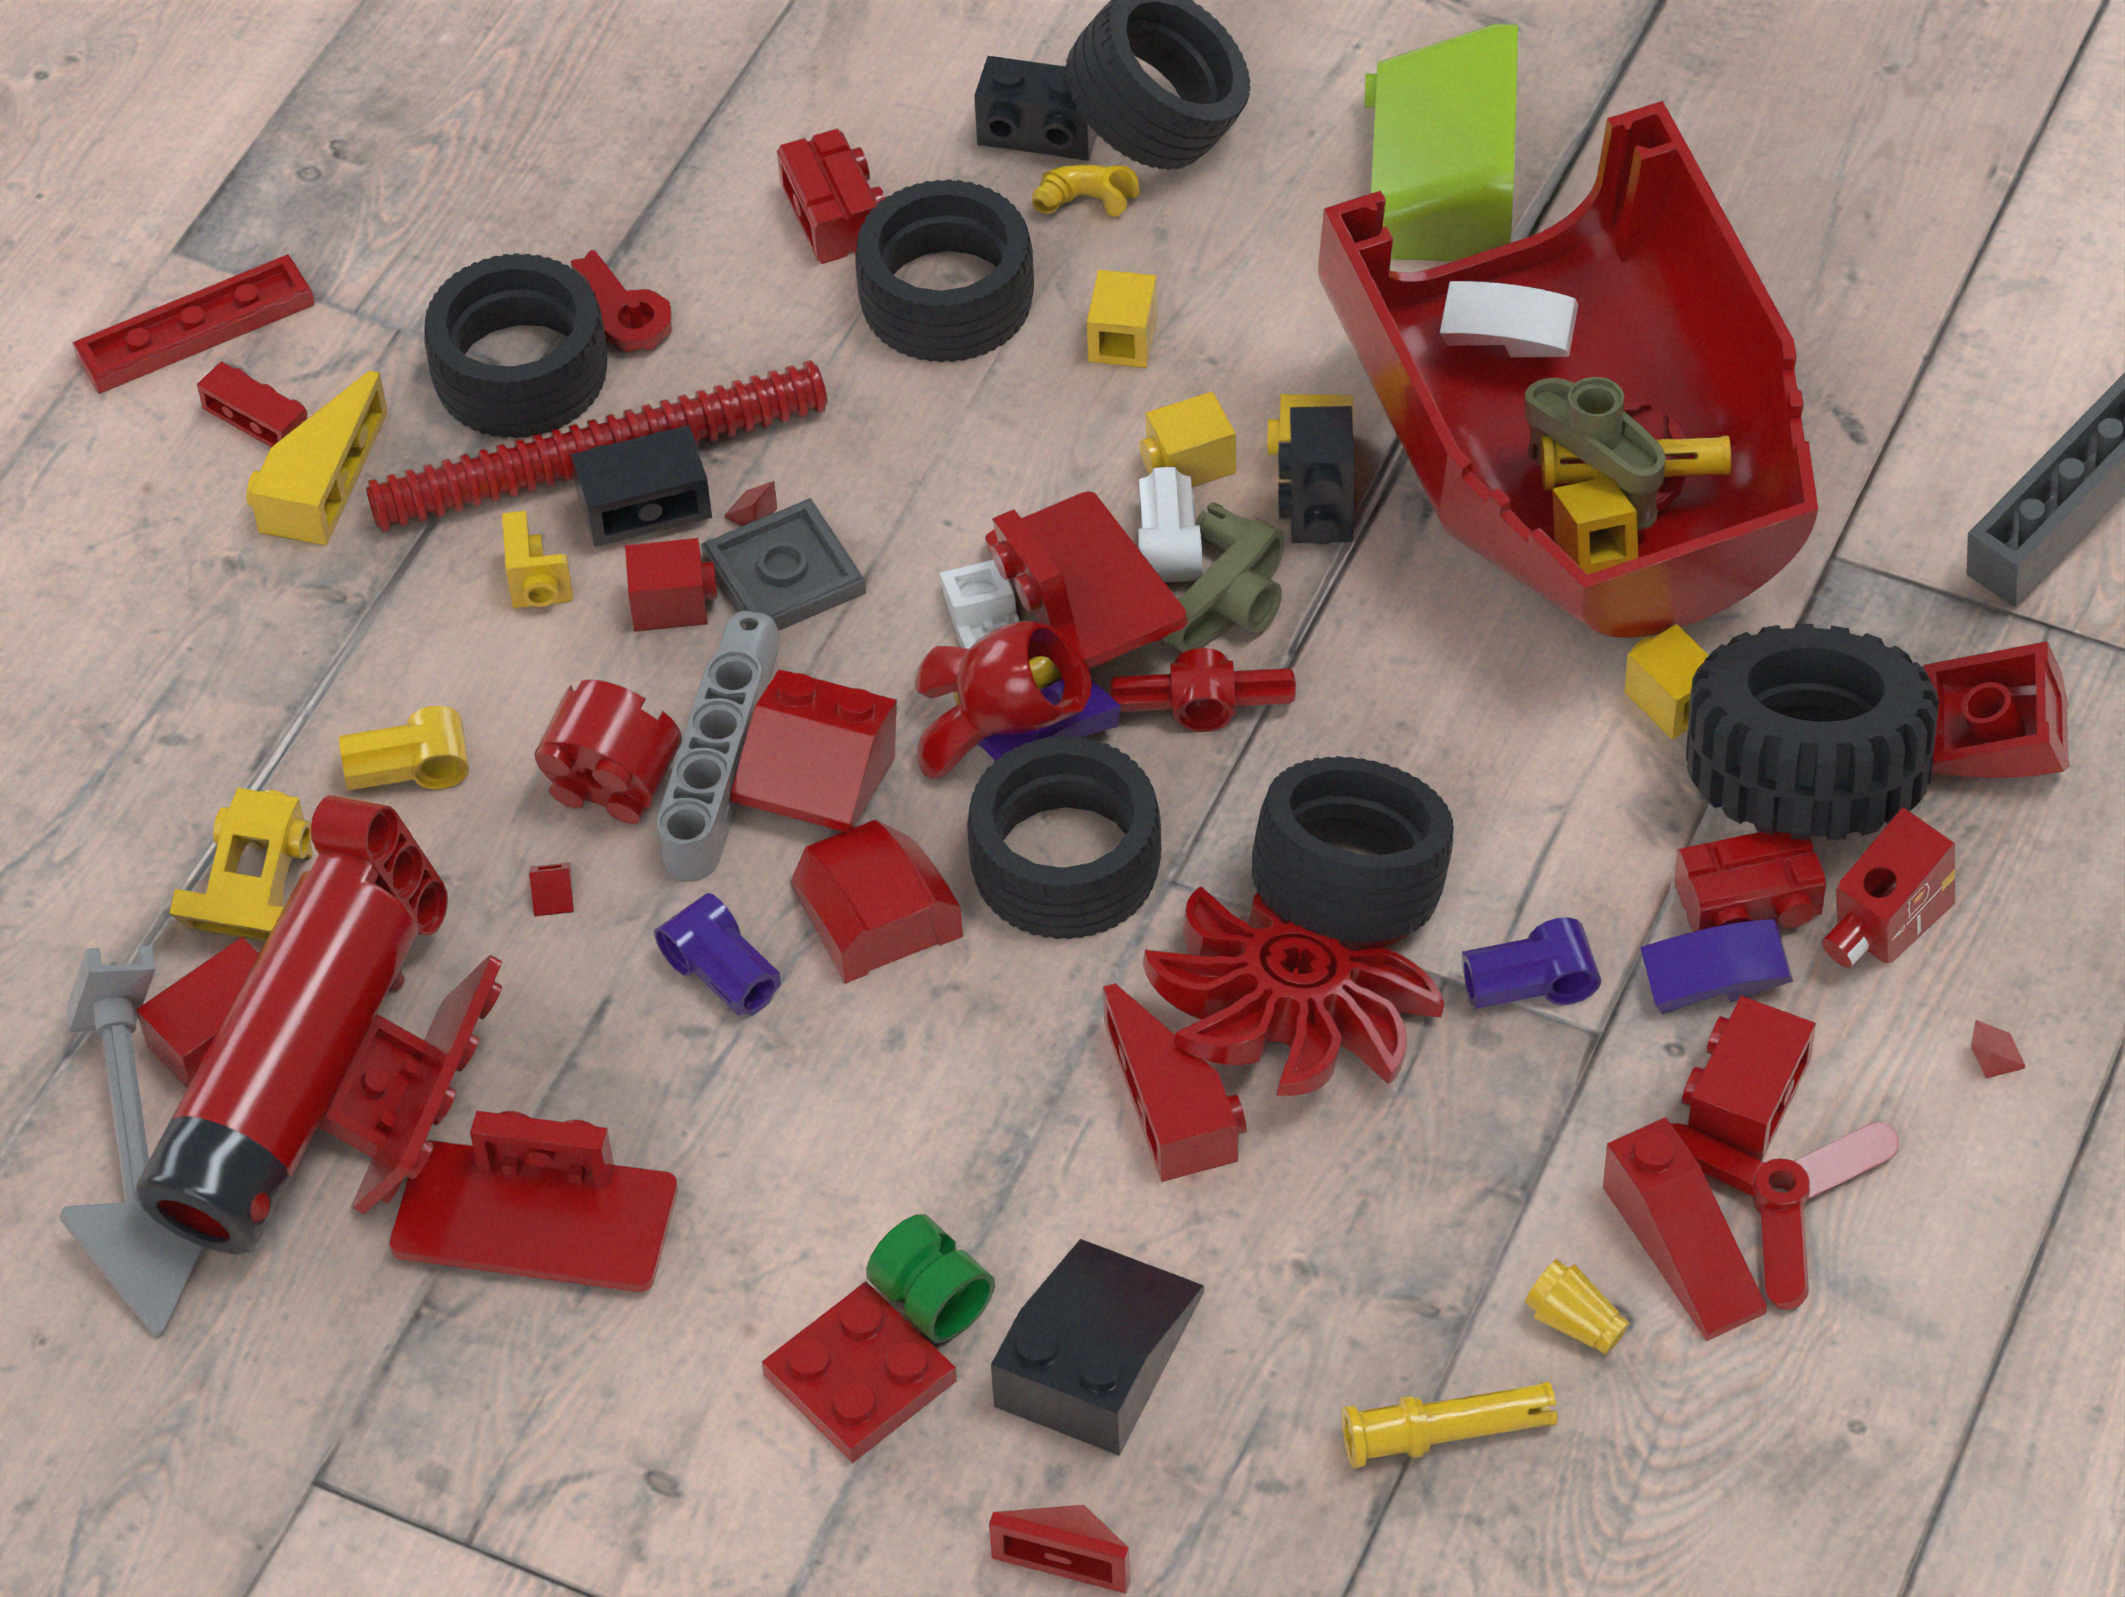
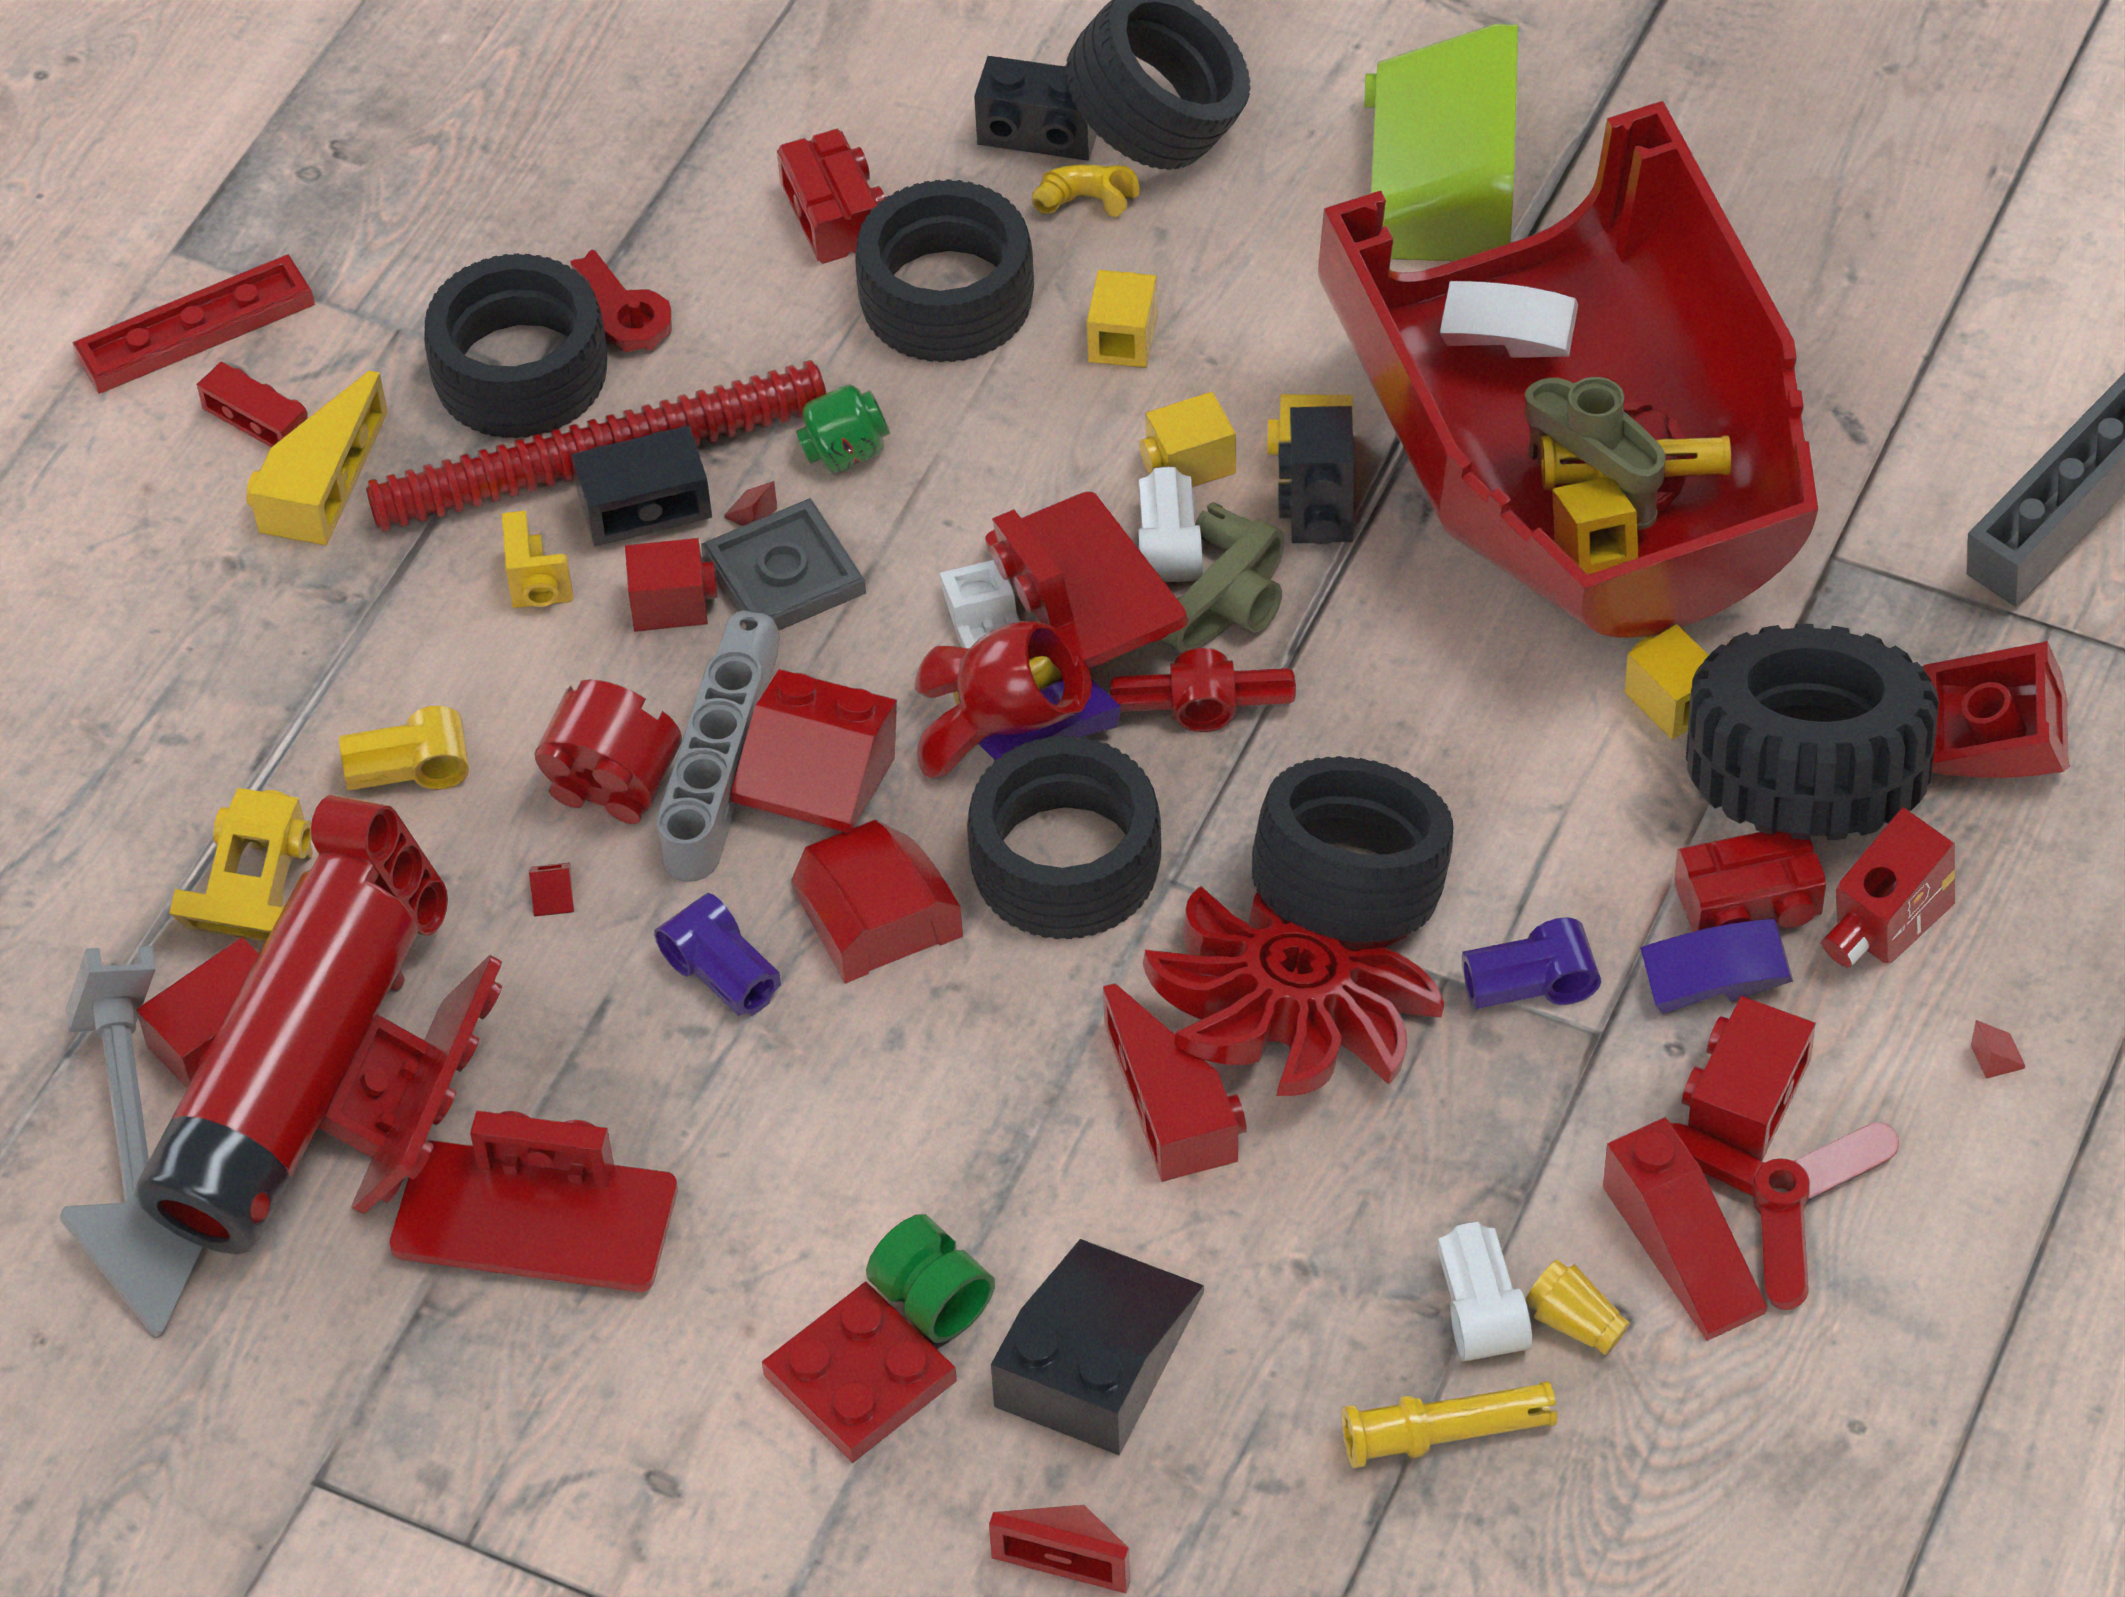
(843, 429): none -> green head
(1484, 1308): none -> white piece

